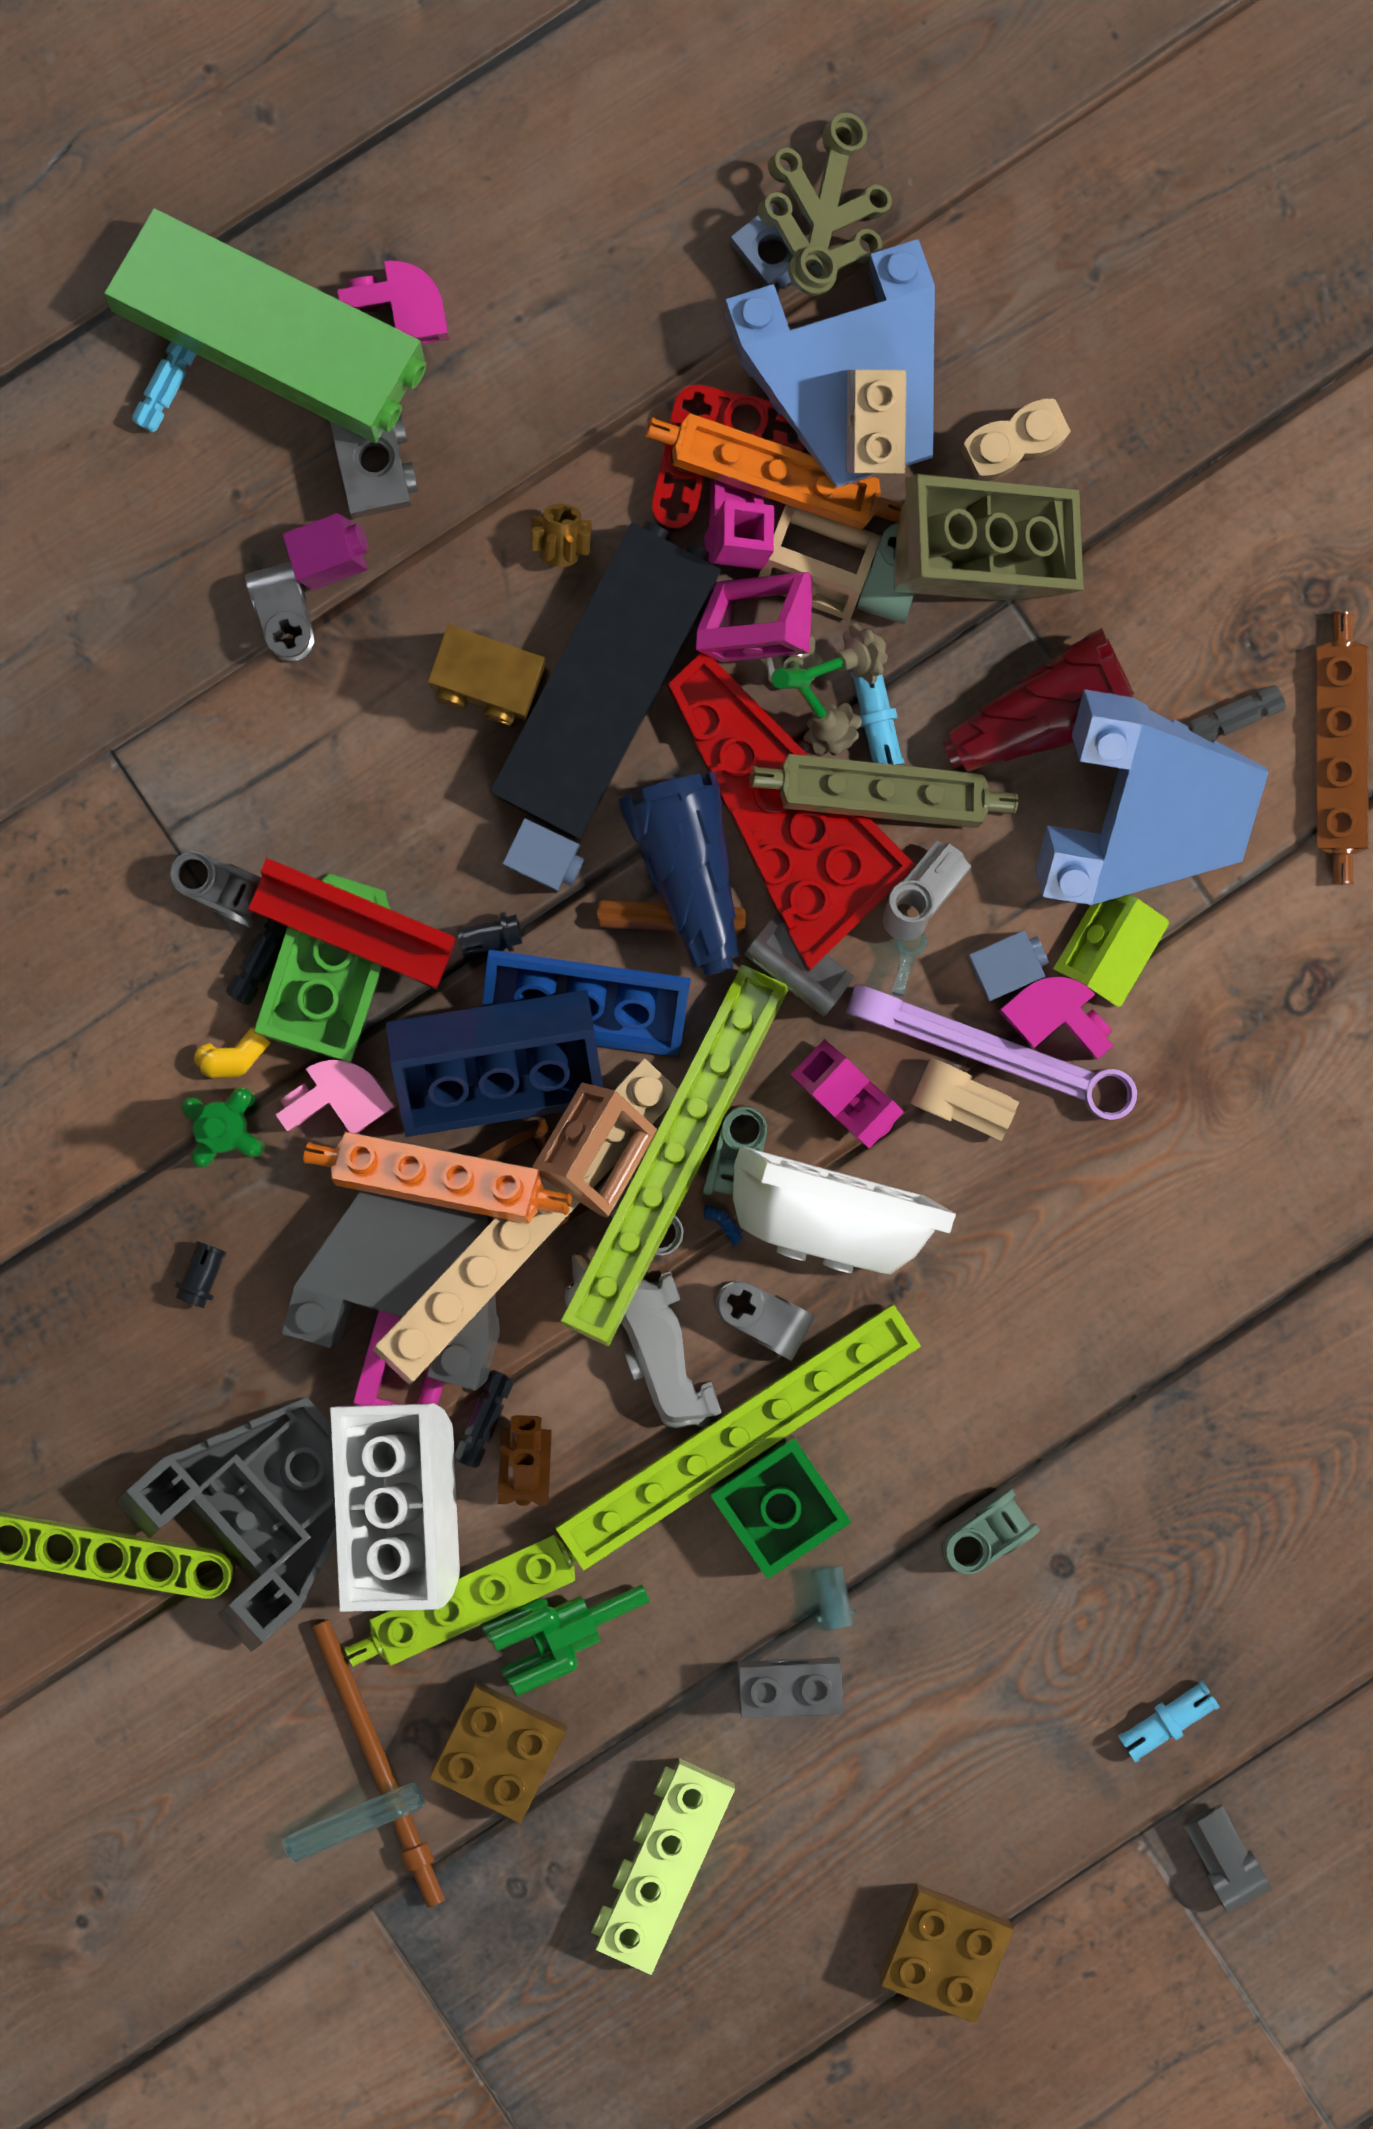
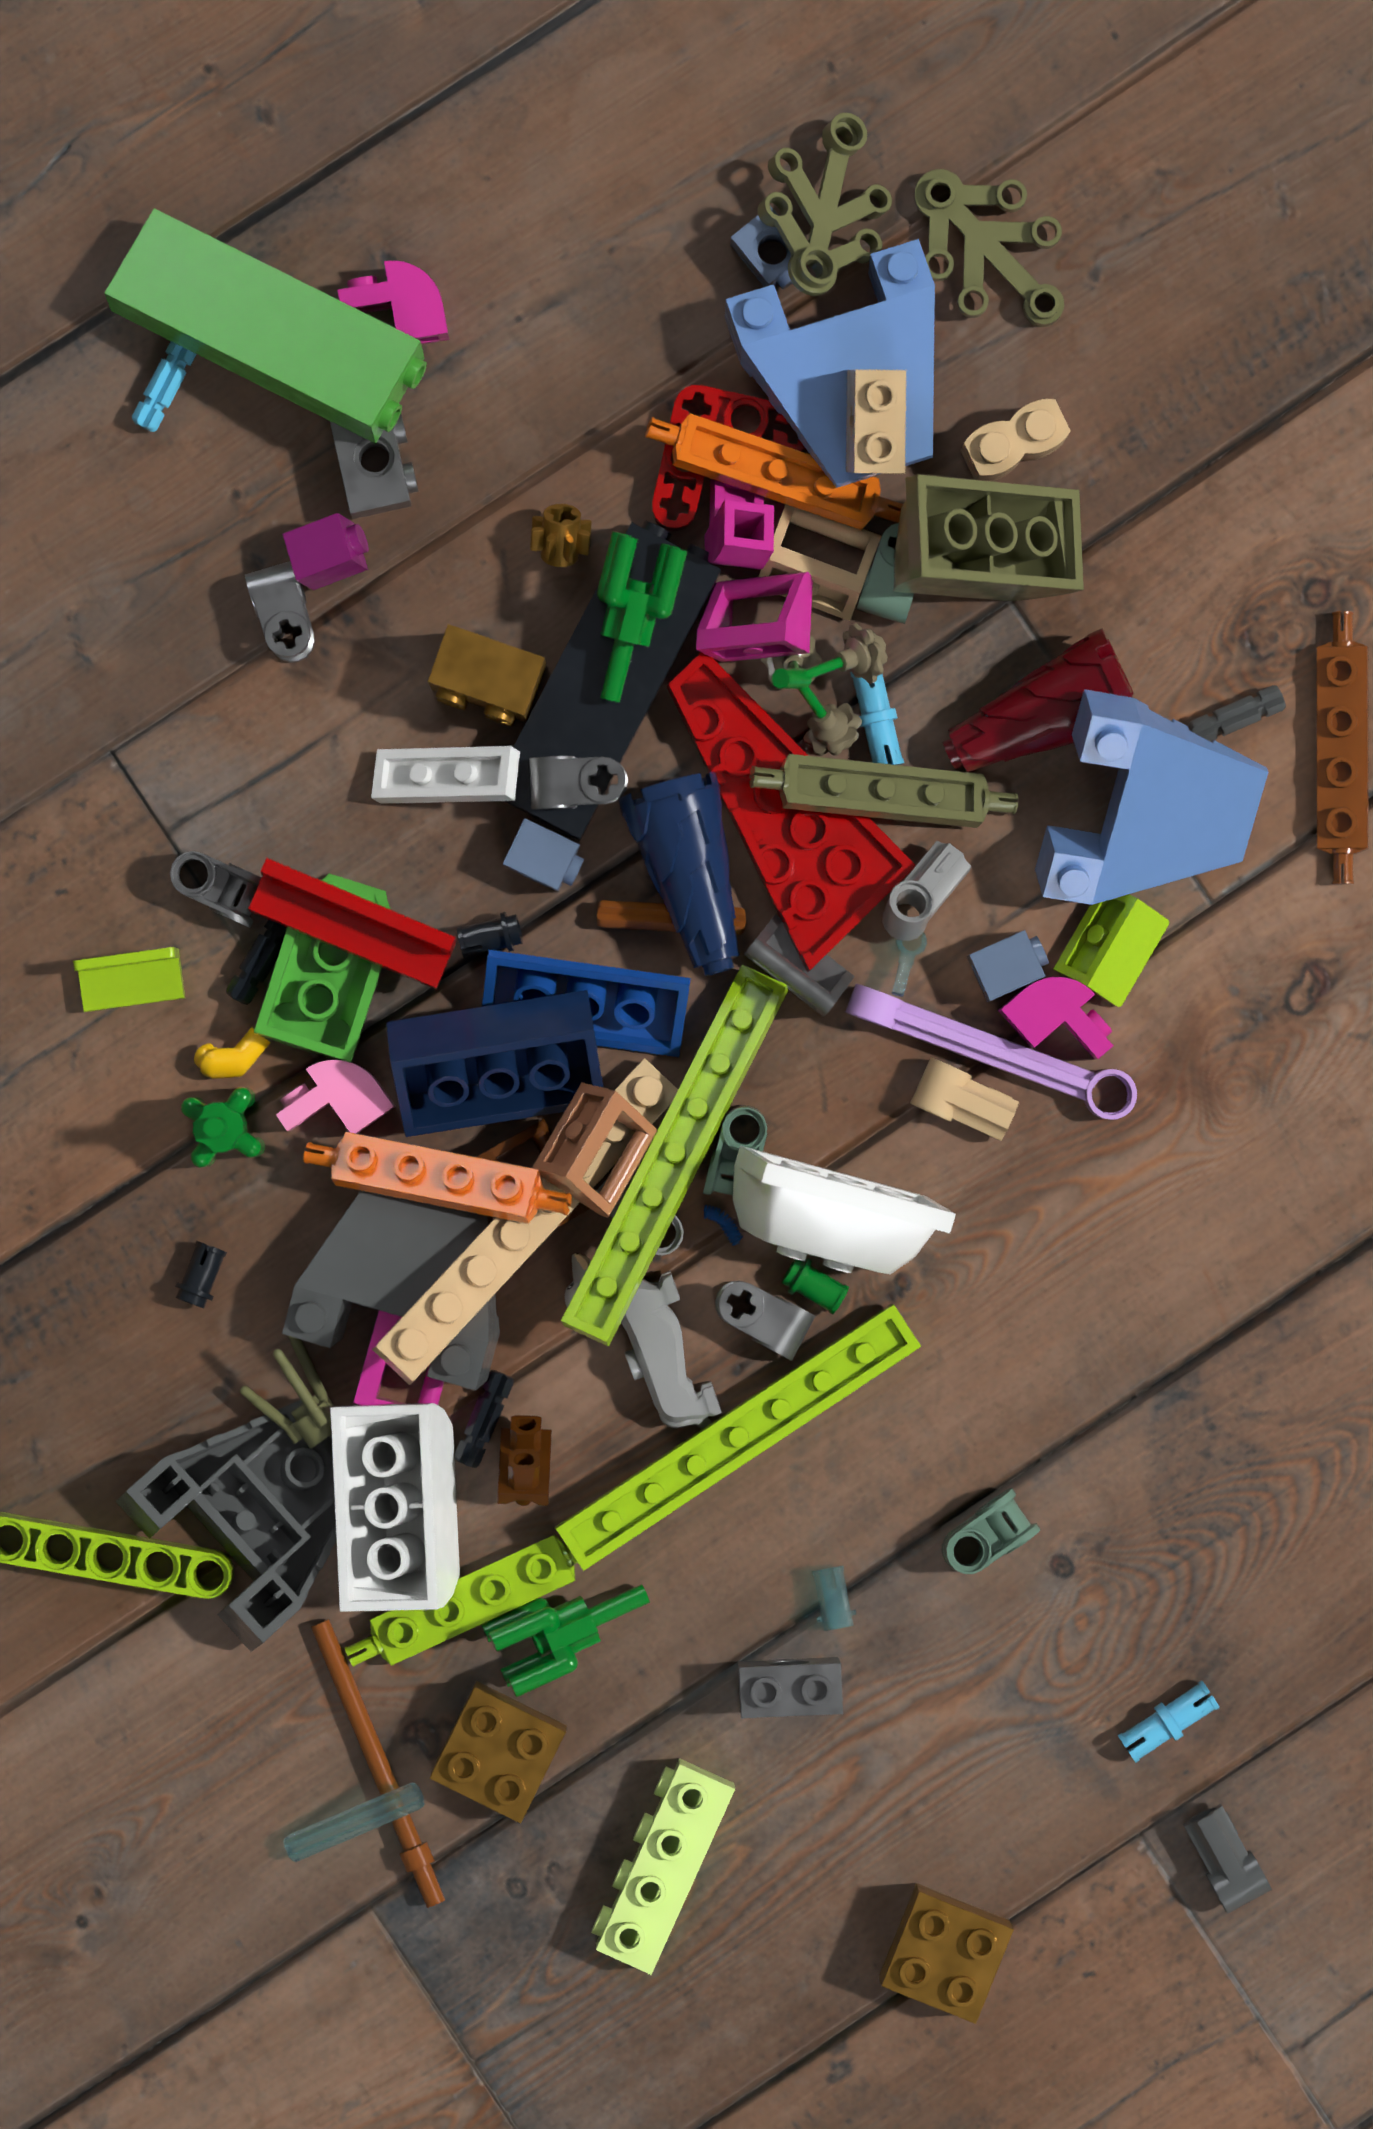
(130, 979): none -> lime panel
(313, 1415): none -> olive plant
(445, 774): none -> white plate
(565, 781): none -> flat silver piece
(634, 603): none -> green plant
(780, 1507): green brick -> none
(814, 1285): none -> green pin
(847, 1094): dark pink brick -> none
(985, 240): none -> olive plant

